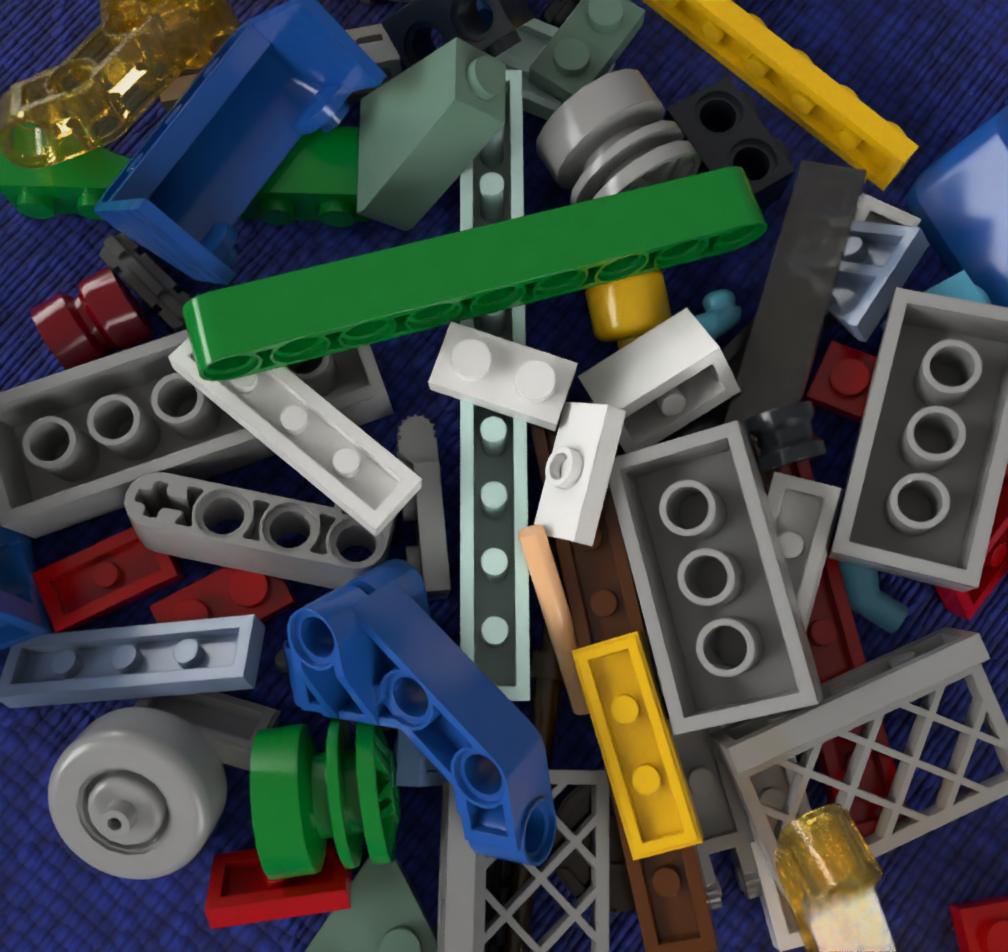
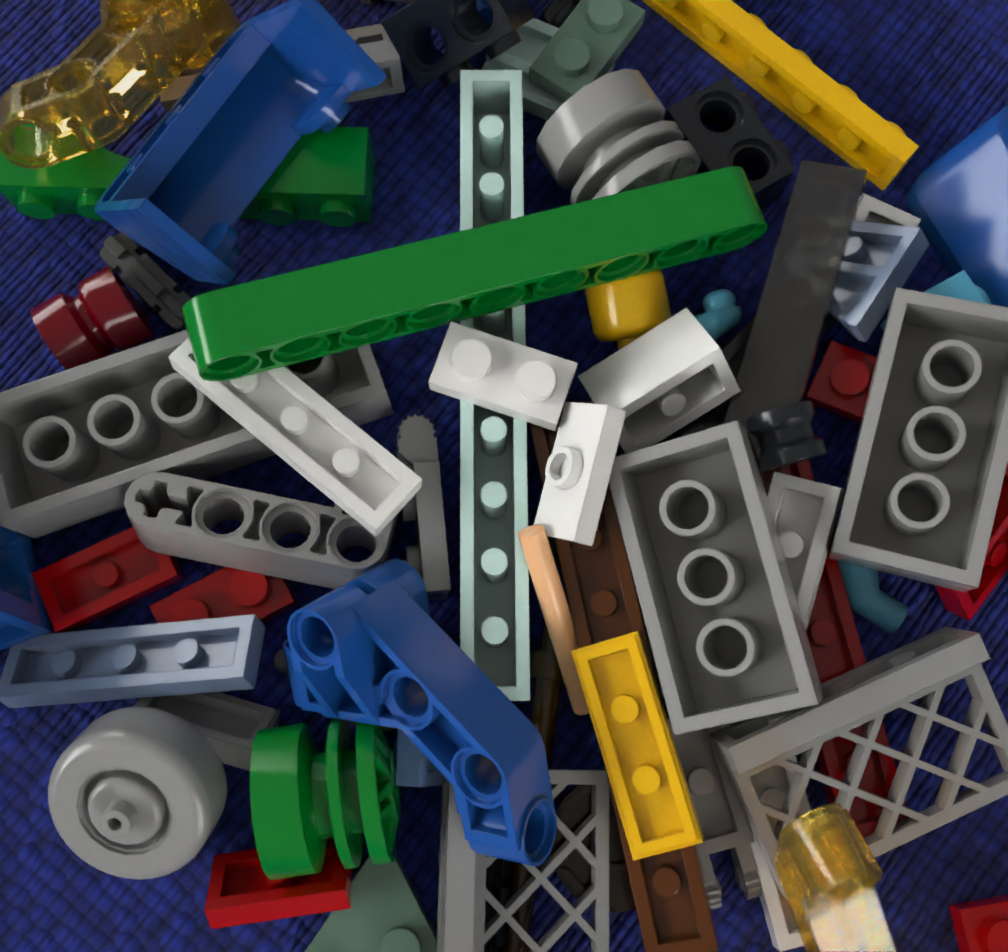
(426, 131): sand green slope -> none

